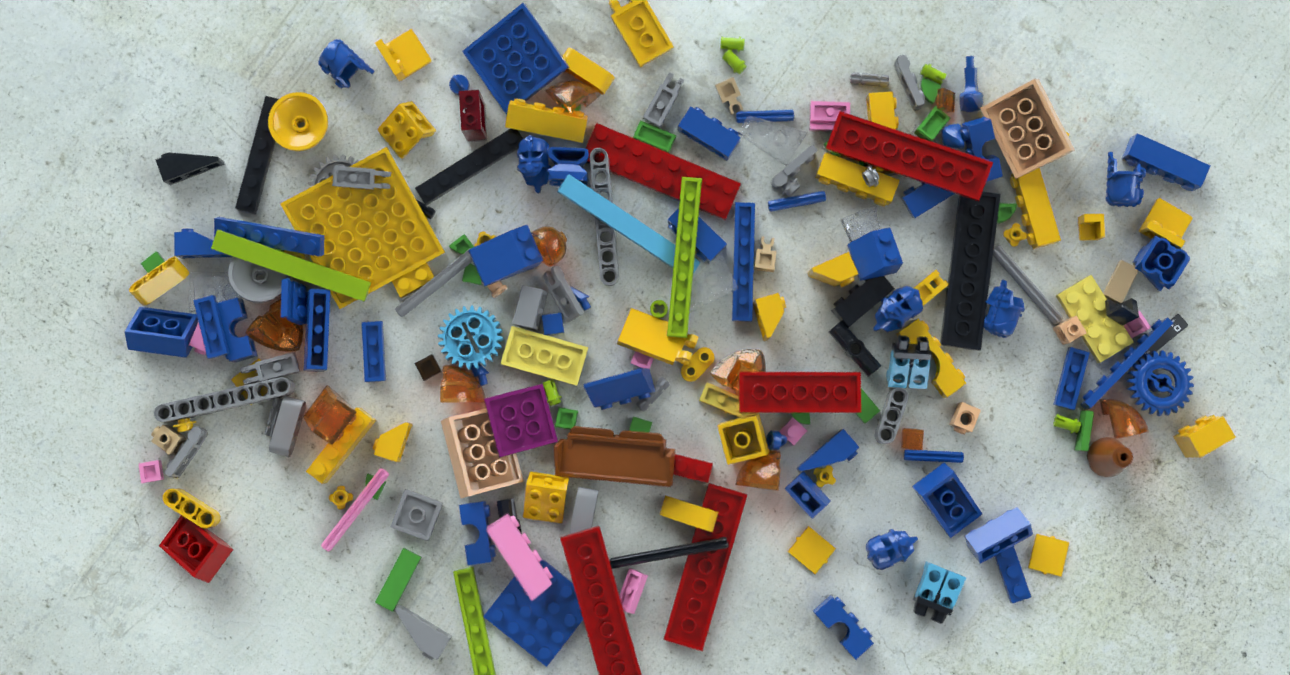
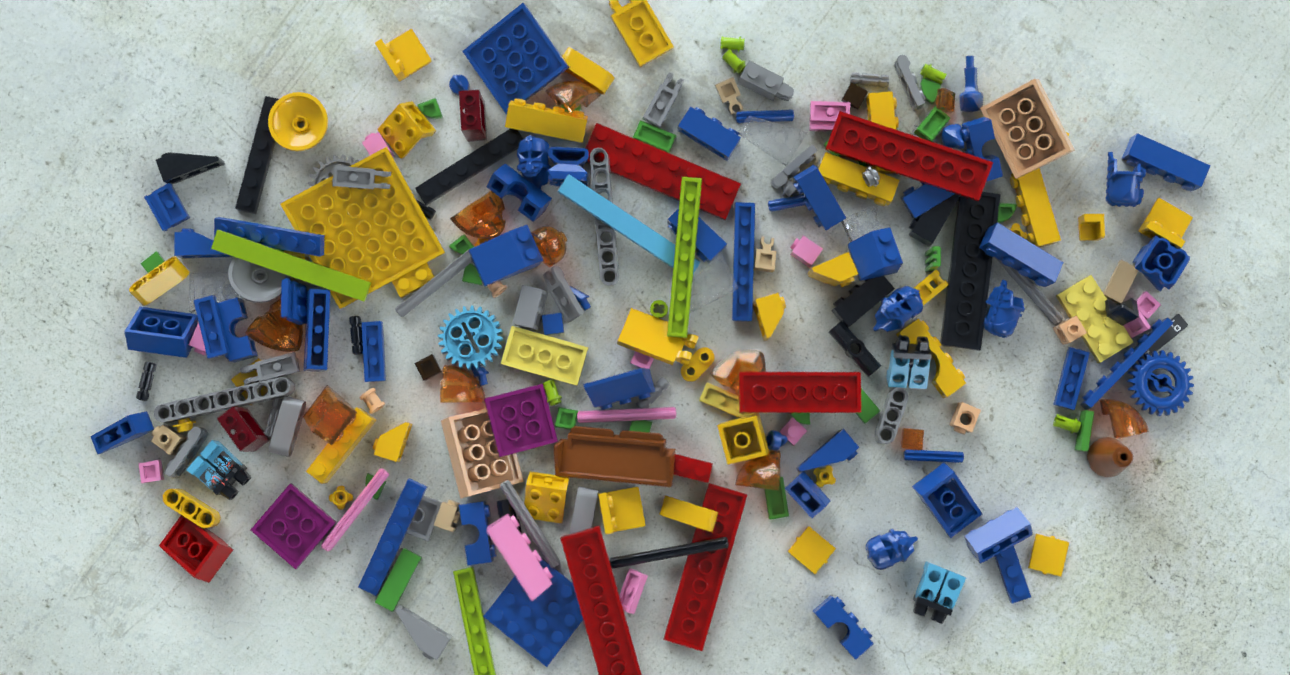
(122, 432): none -> blue slope
(146, 381): none -> black axle
(167, 207): none -> blue plate
(219, 470): none -> hips
(248, 432): none -> dark red window
(293, 526): none -> magenta plate
(341, 63): blue helmet -> none
(356, 335): none -> black axle
(372, 400): none -> light nougat bush
(374, 143): none -> bright pink brick
(392, 536): none -> blue plate
(431, 109): none -> bright green tile
(448, 515): none -> tan brick
(482, 217): none -> clear orange brick
(509, 182): none -> blue arch
(529, 523): none -> light grey axle
(621, 510): none -> yellow bracket
(626, 414): none -> bright pink axle
(765, 82): none -> light grey hinge
(777, 502): none -> bright green tile
(805, 251): none -> bright pink brick
(818, 198): none -> blue brick
(854, 95): none -> dark brown tile
(931, 222): none -> black slope
(934, 255): none -> bright green tile
(1021, 255): none -> brick
(1147, 304): none -> bright pink plate
(1204, 436): yellow brick -> none

